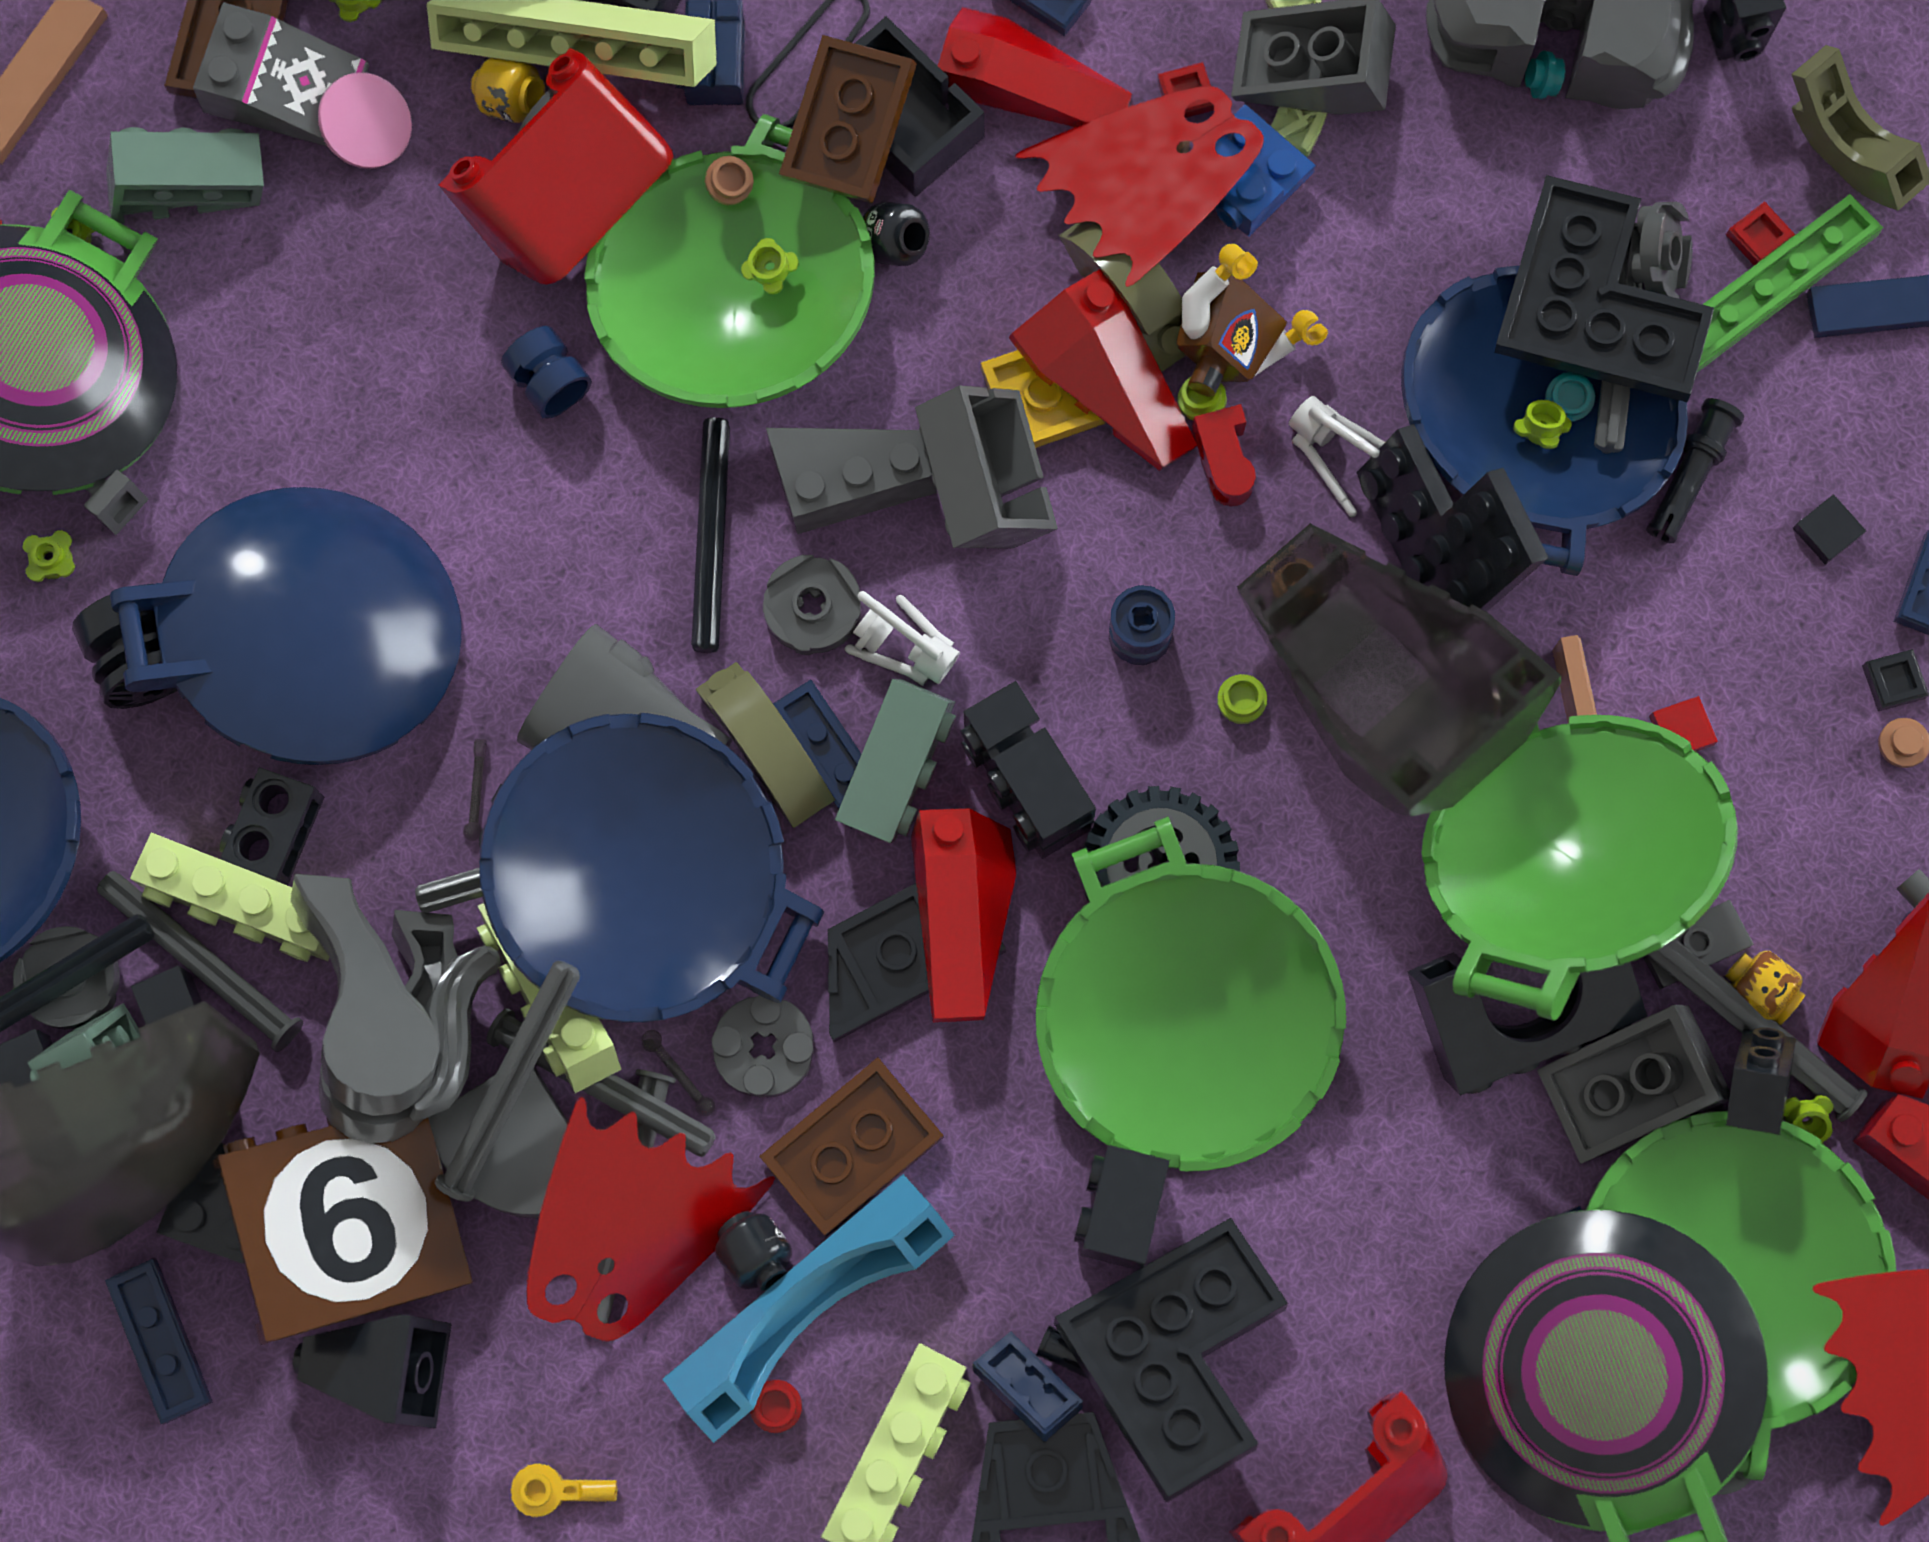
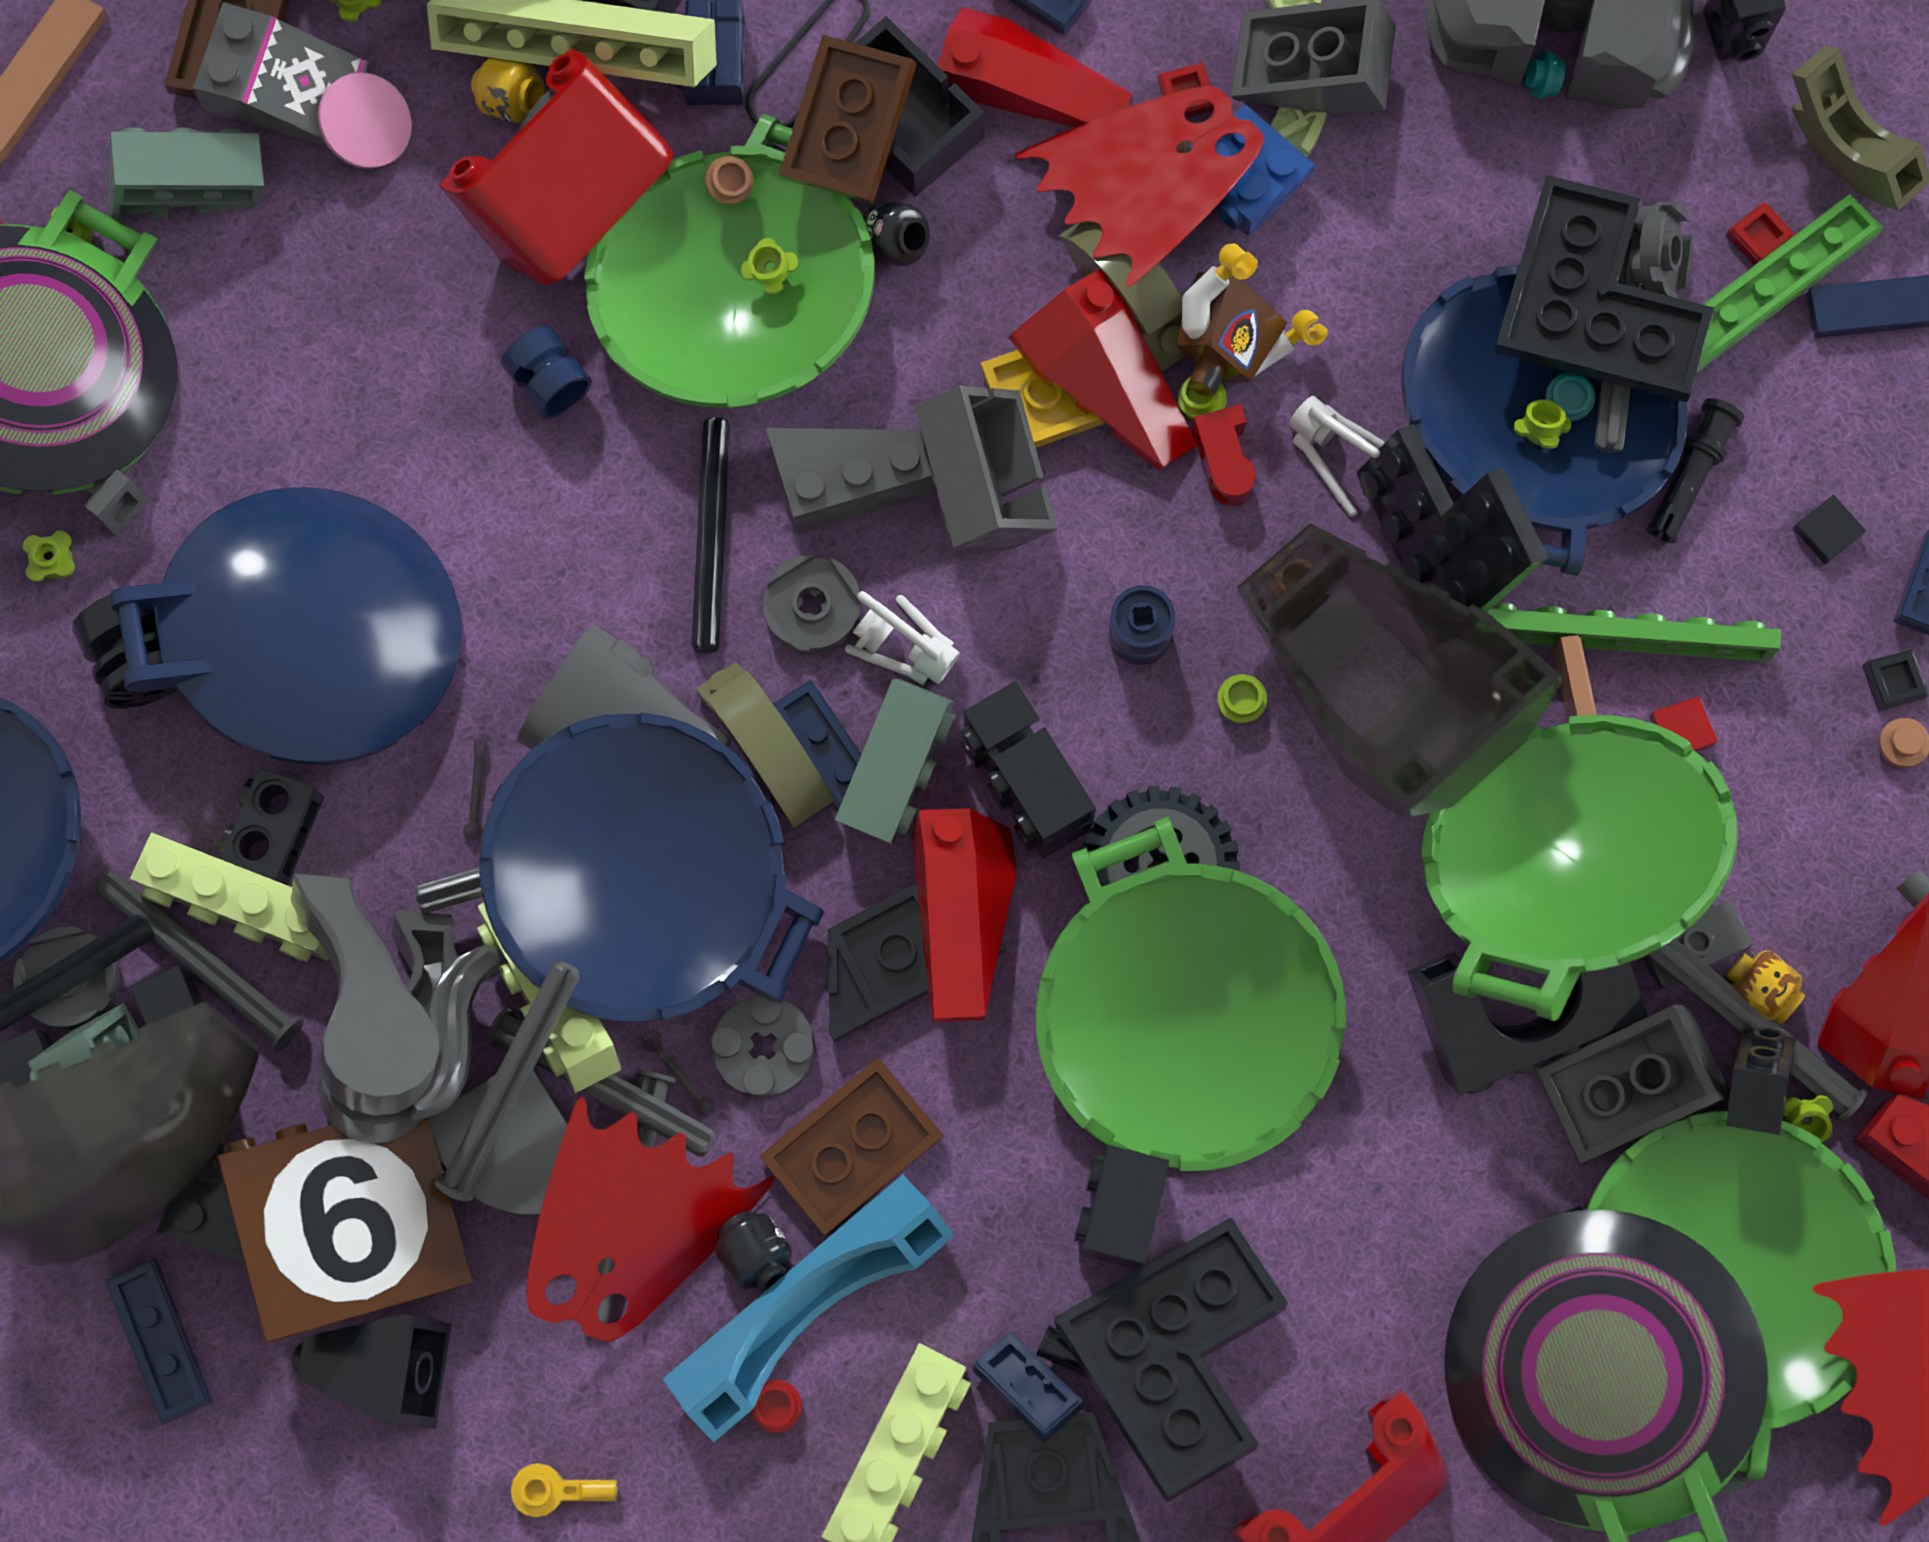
(1643, 634): none -> bright green plate

